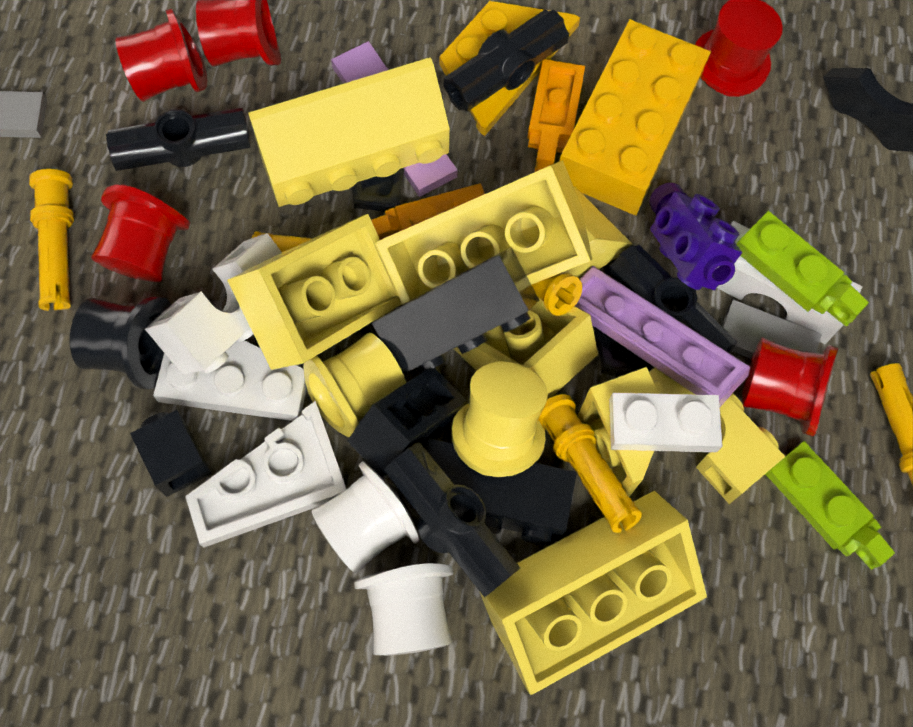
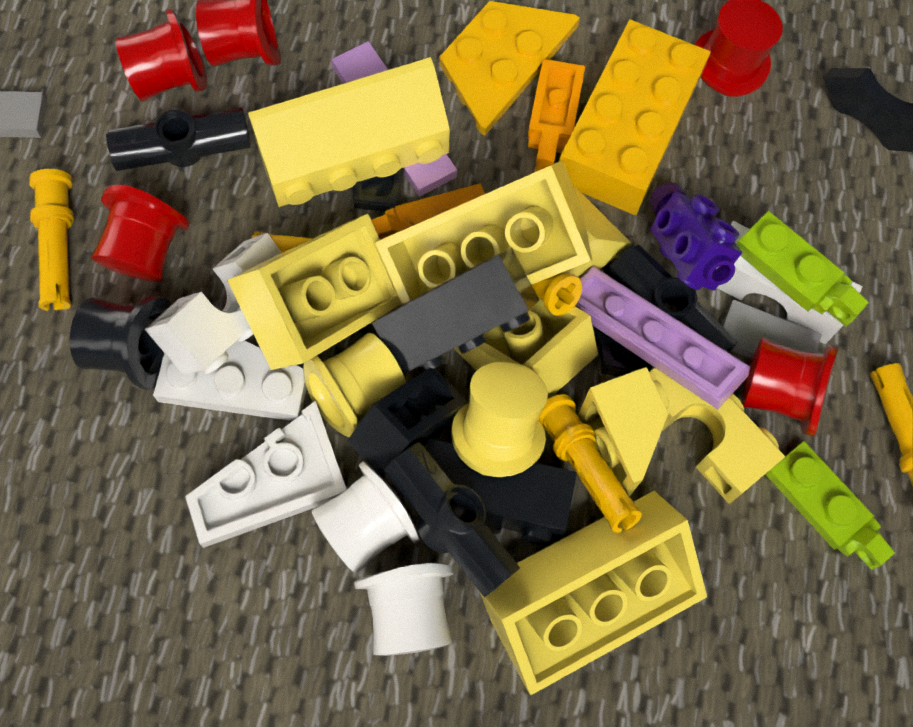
(170, 452): black brick -> none
(506, 60): black piece -> none
(665, 422): white plate -> none

